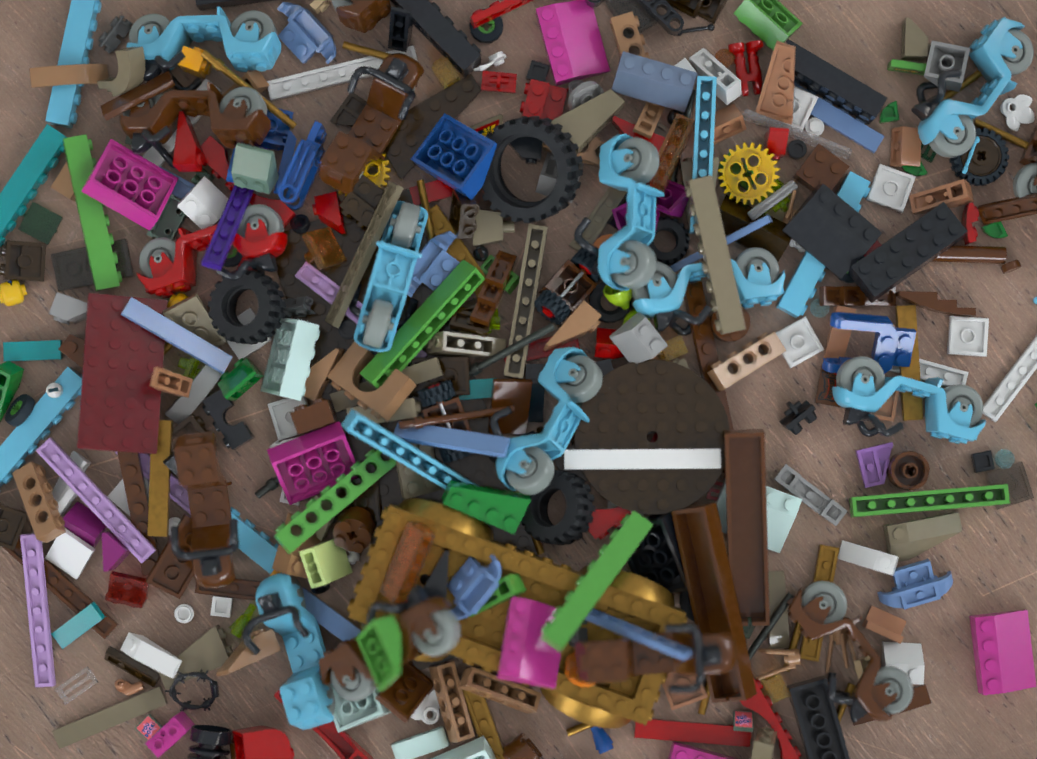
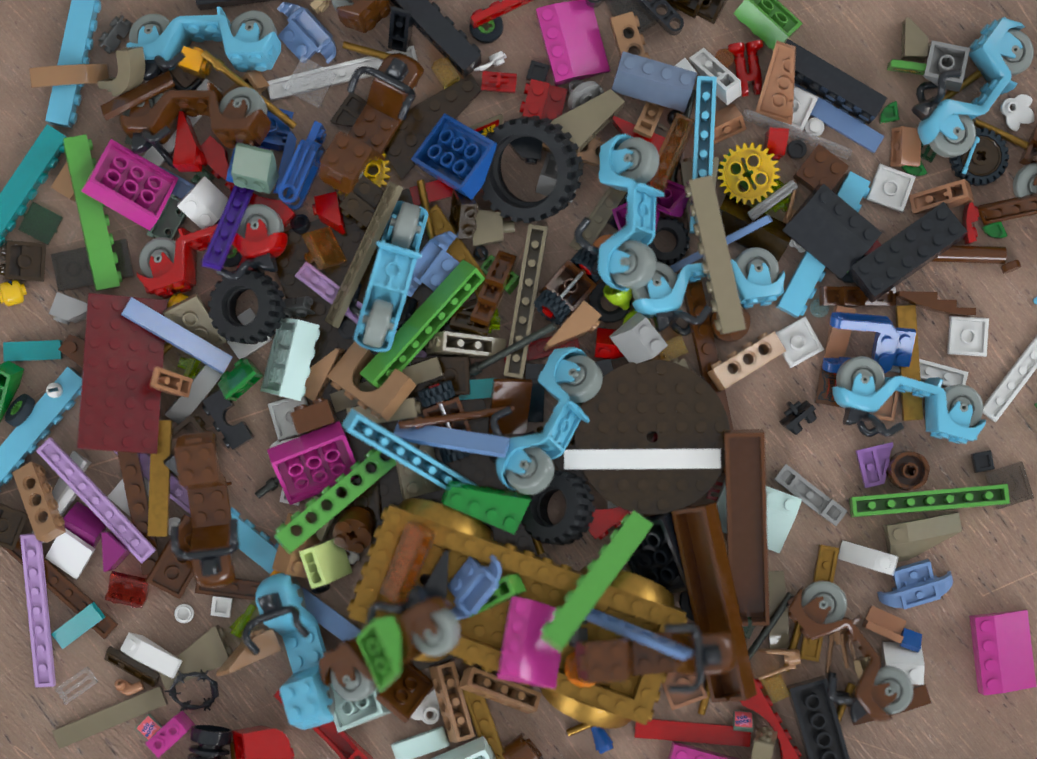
(310, 82): none -> clear tile
(710, 27): black hinge -> none
(911, 640): none -> blue tile
(1004, 459): clear light blue plate -> none

